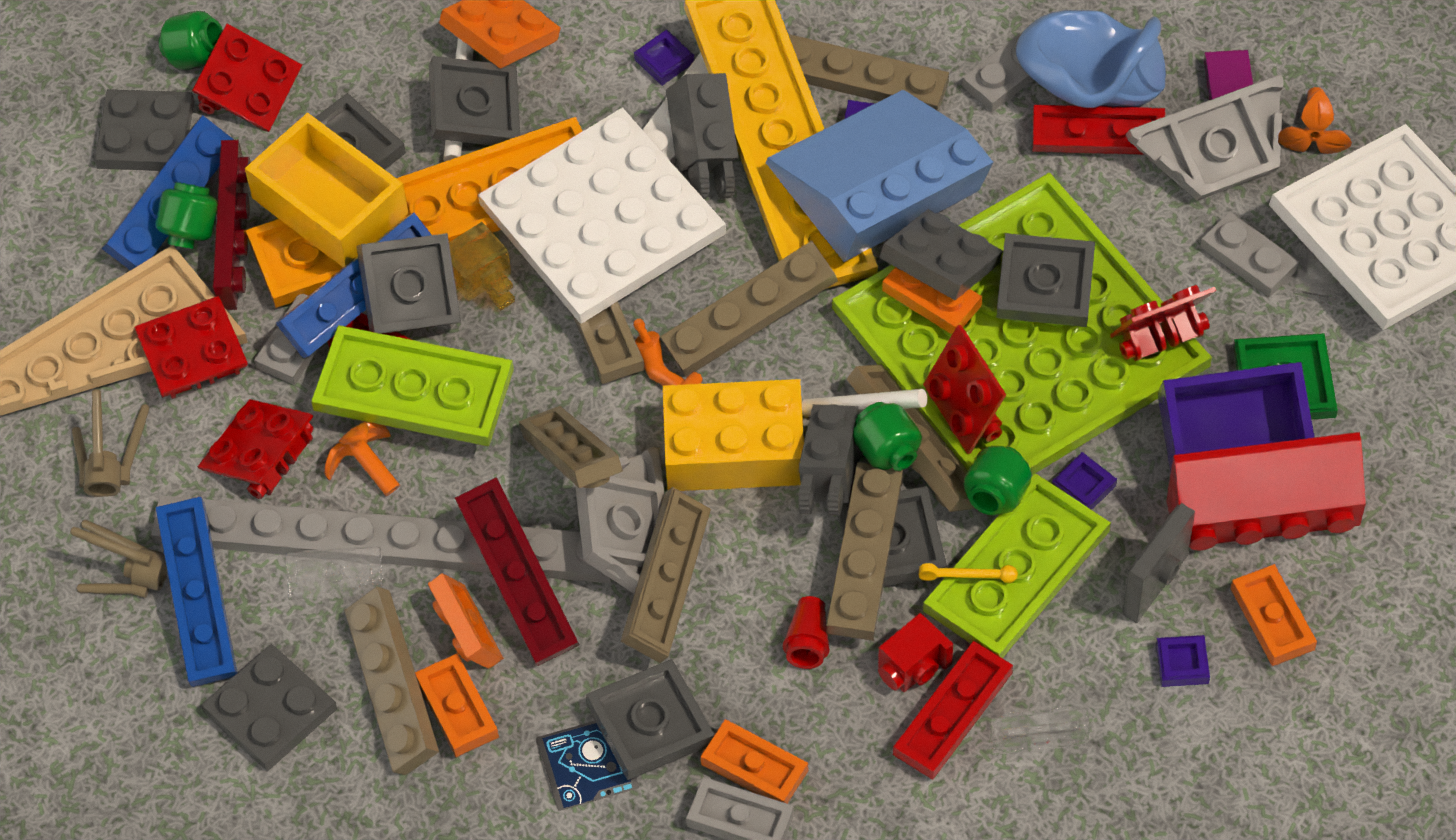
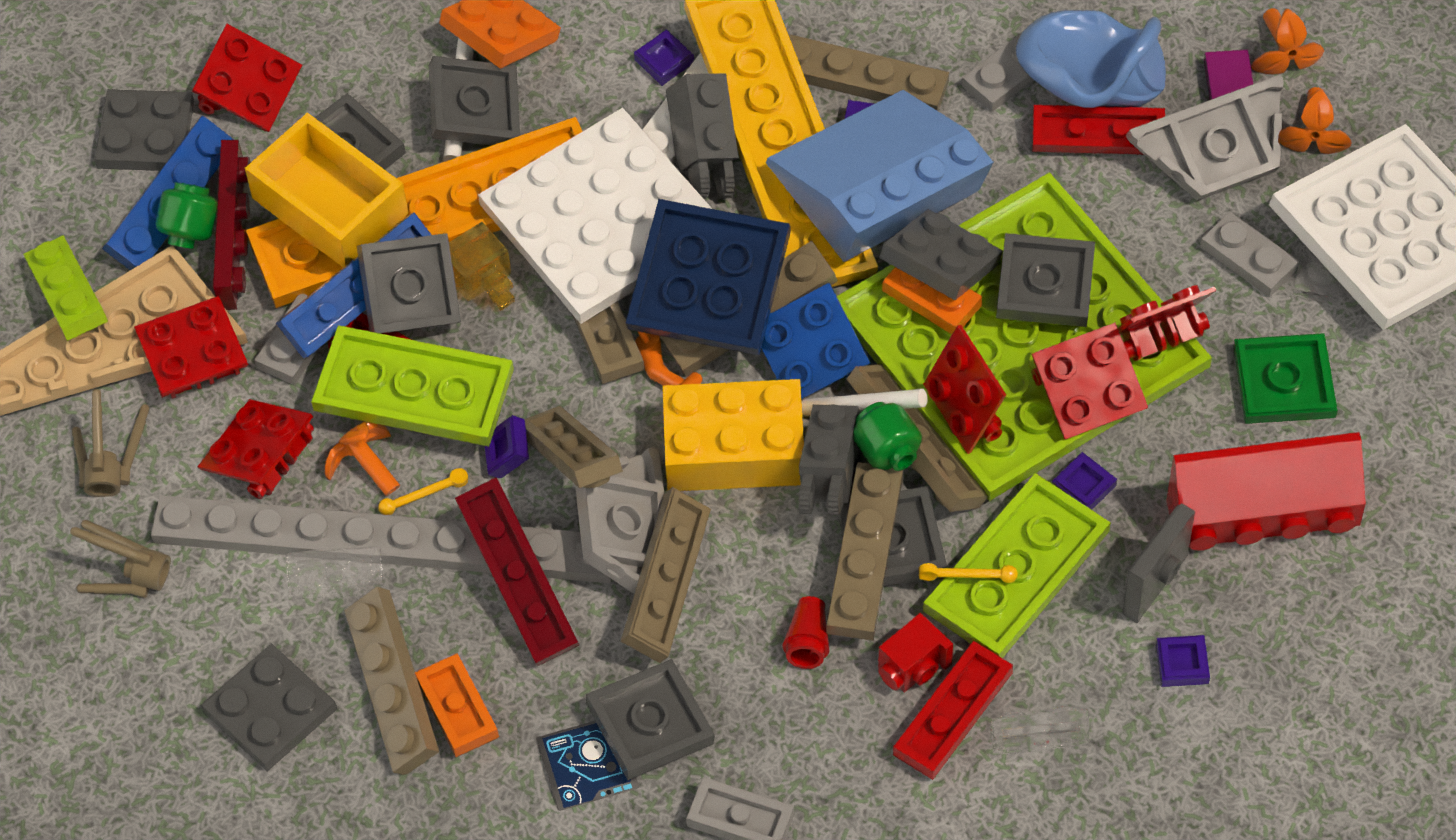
(65, 287): none -> lime plate
(189, 39): green head -> none
(196, 591): blue plate -> none
(457, 478): none -> yellow hinge
(459, 611): orange plate -> none
(507, 447): none -> dark purple tile
(708, 276): none -> dark blue plate
(754, 763): orange plate -> none
(812, 341): none -> blue hinge
(997, 480): green head -> none
(1089, 380): none -> hinge
(1234, 409): dark purple piece -> none
(1273, 615): orange plate -> none
(1289, 35): none -> orange plant

